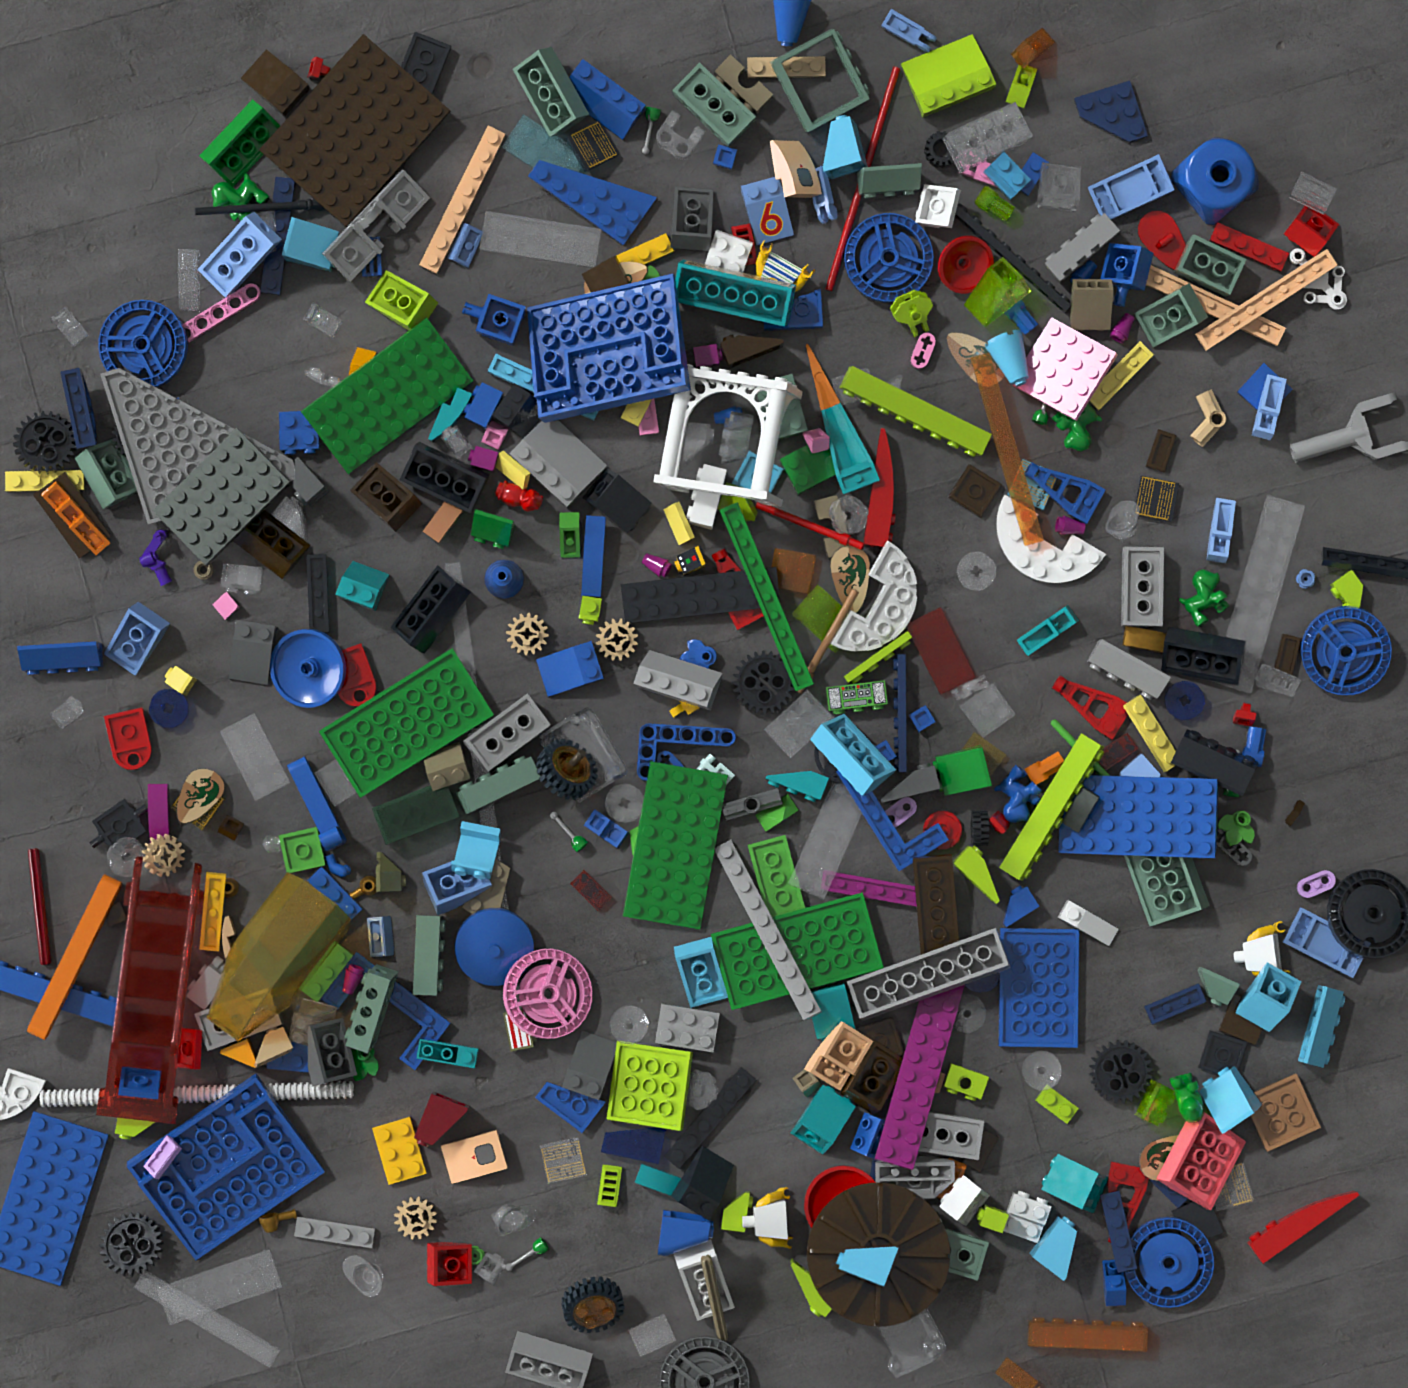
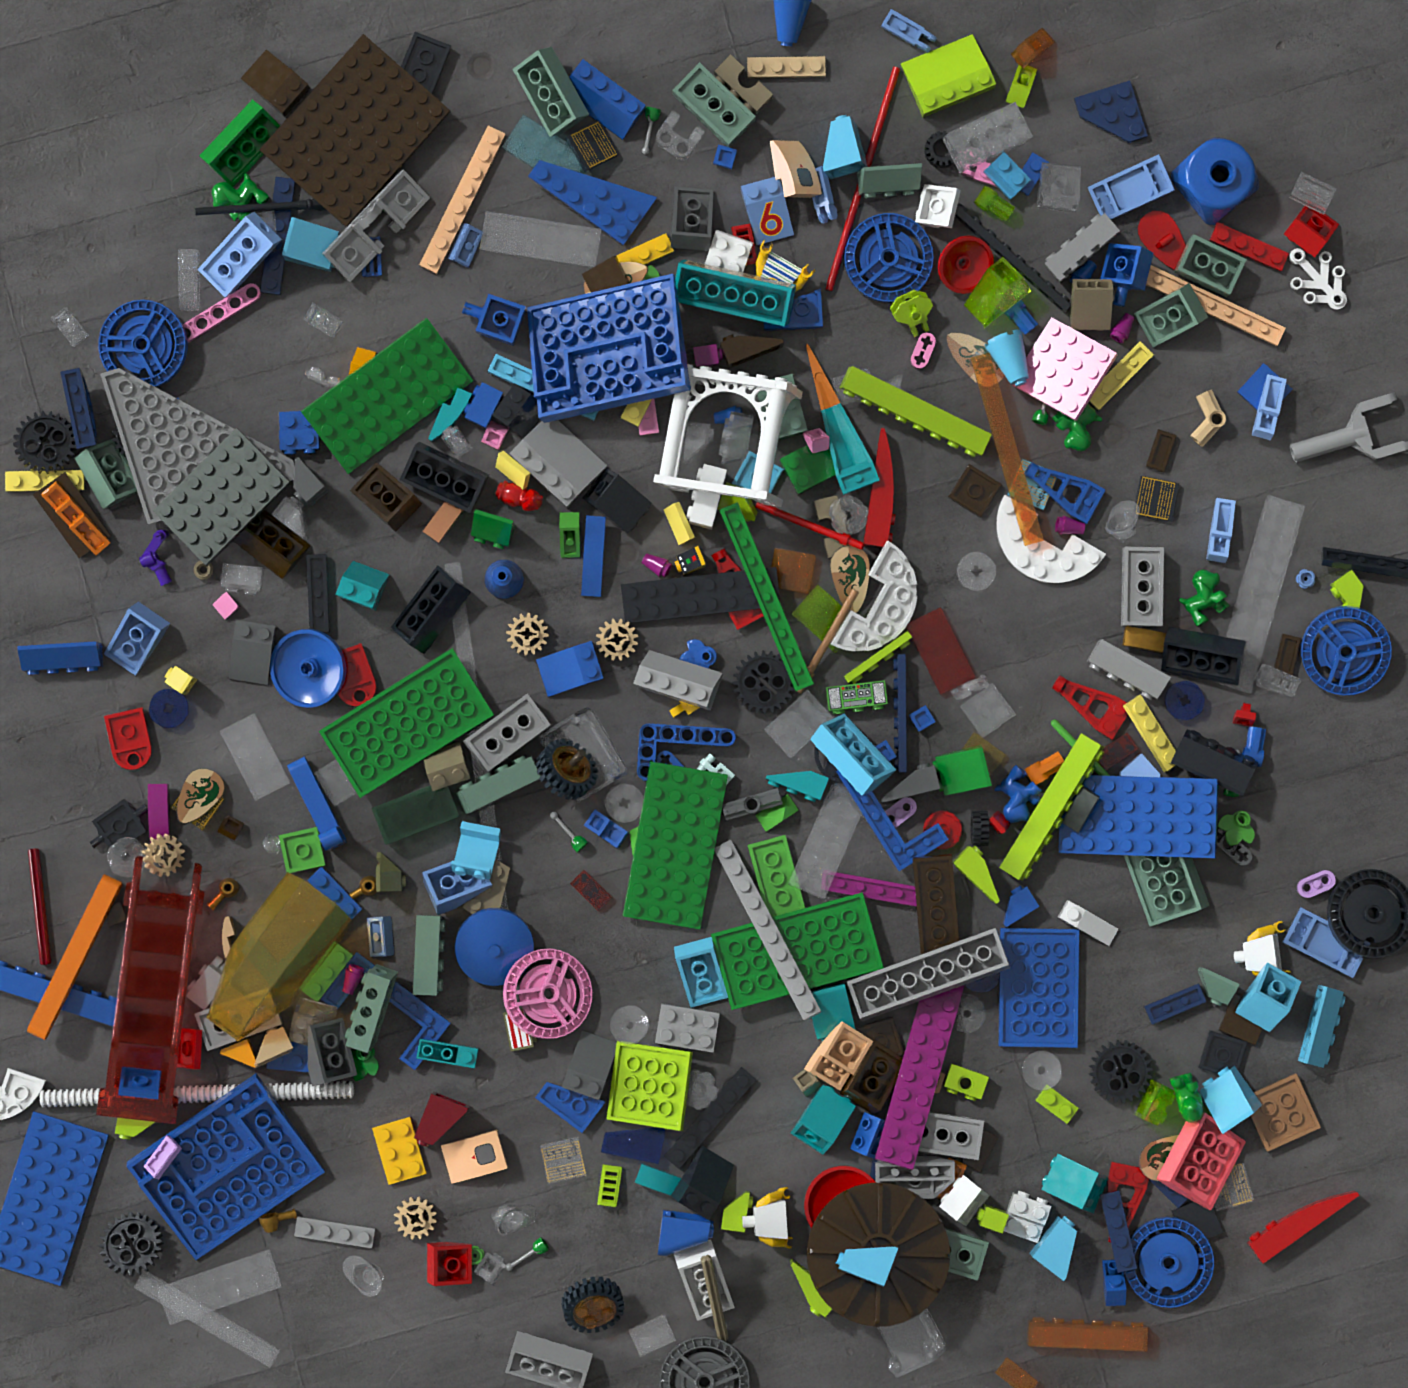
(67, 712): clear bracket -> none
(212, 911): yellow plate -> none
(316, 68): red tile -> none
(335, 868): blue arm -> none
(401, 301): lime slope -> none
(483, 458): magenta brick -> none
(590, 610): lime bracket -> none
(852, 72): sand green window -> none
(1047, 630): teal slope -> none
(1266, 299): light nougat plate -> none
(1298, 806): dark brown tile -> none

